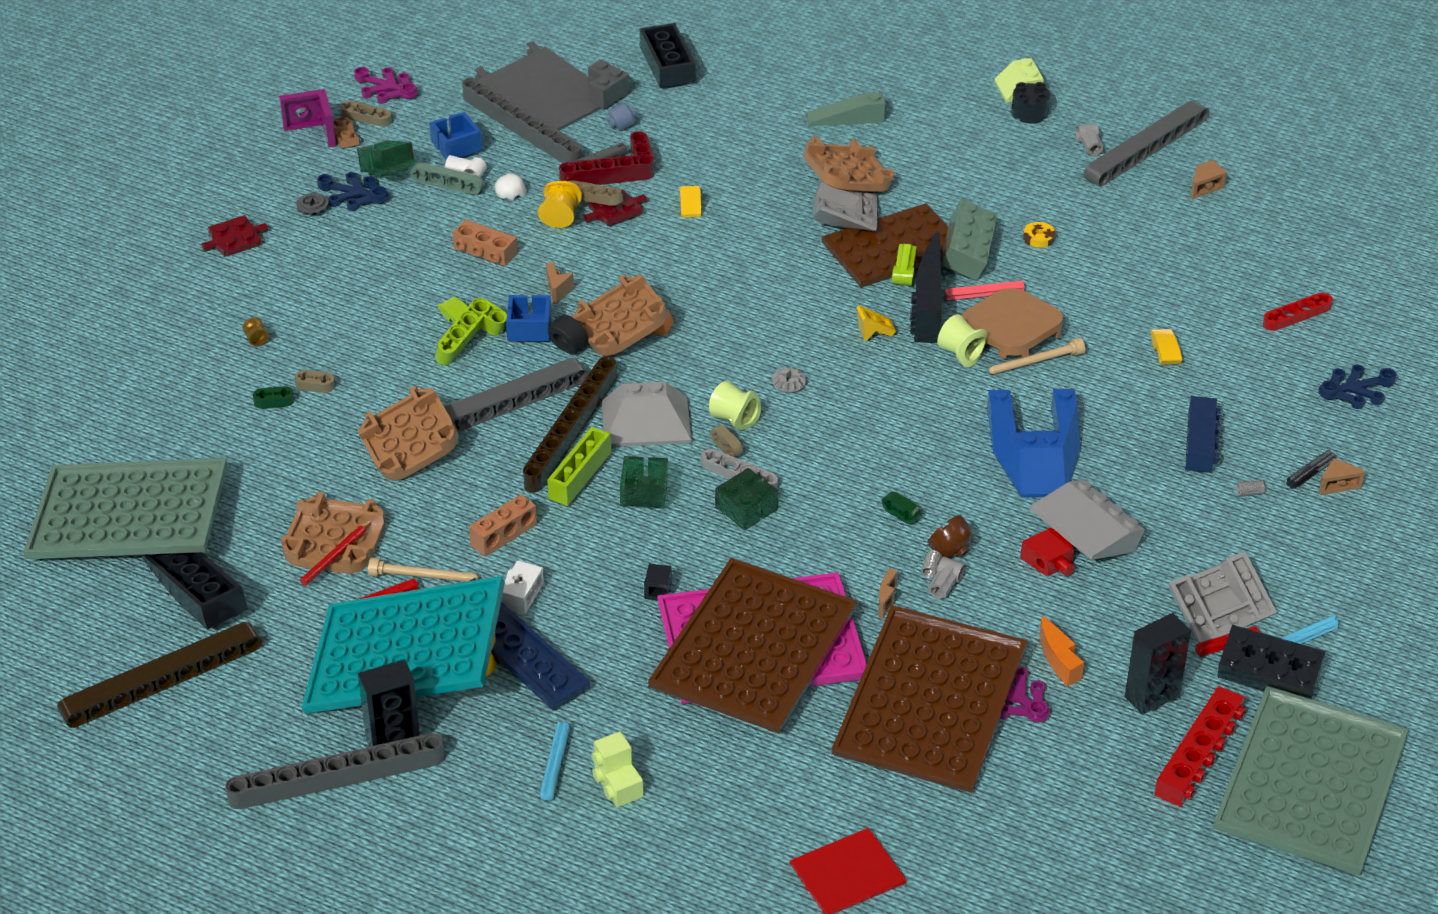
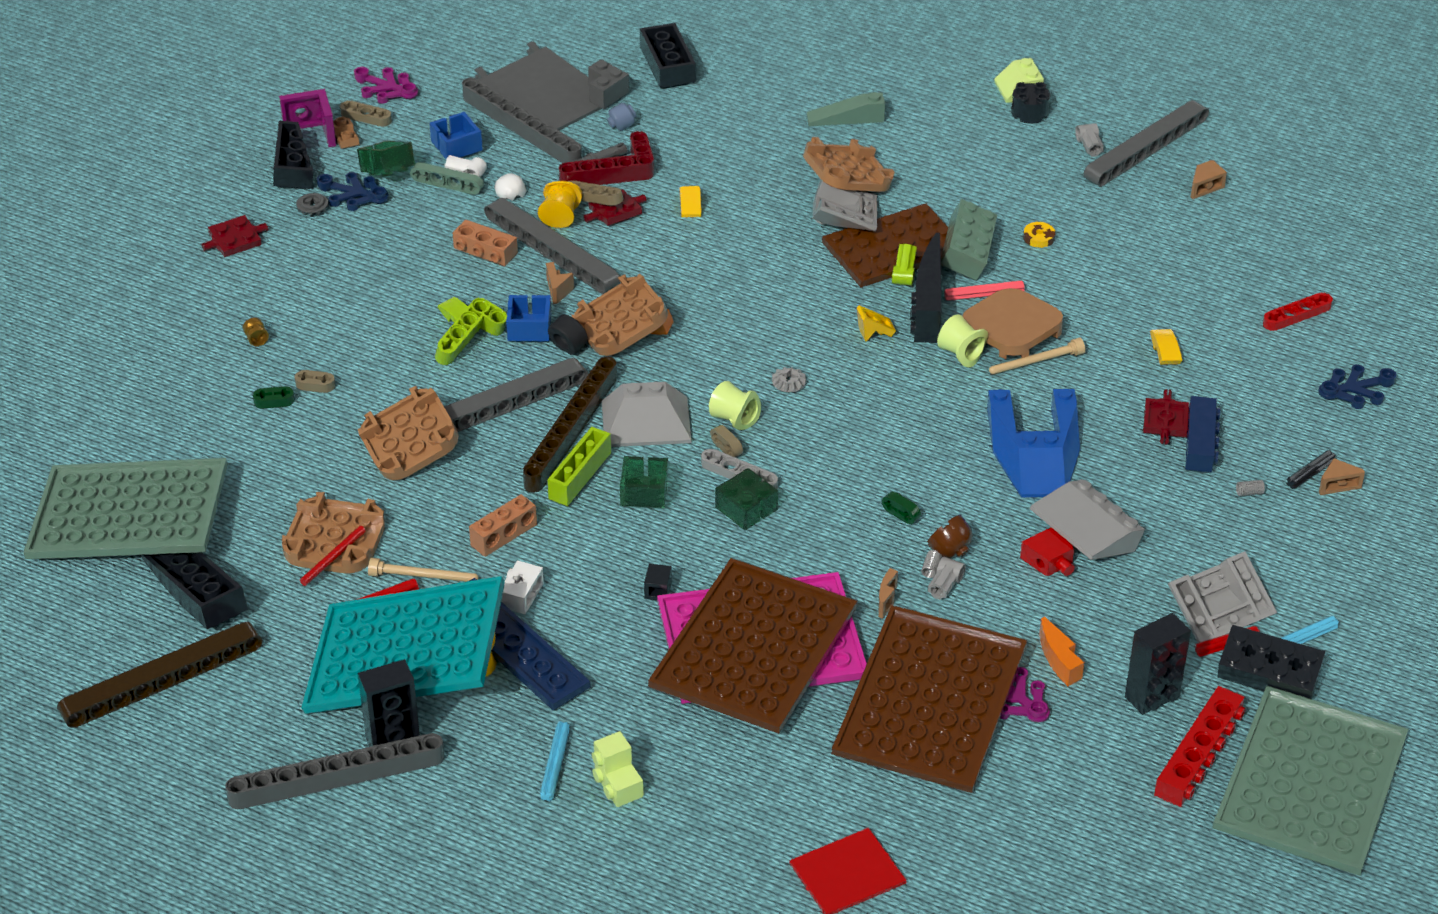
(291, 160): none -> black wedge
(552, 245): none -> dark grey beam
(1166, 417): none -> dark red plate

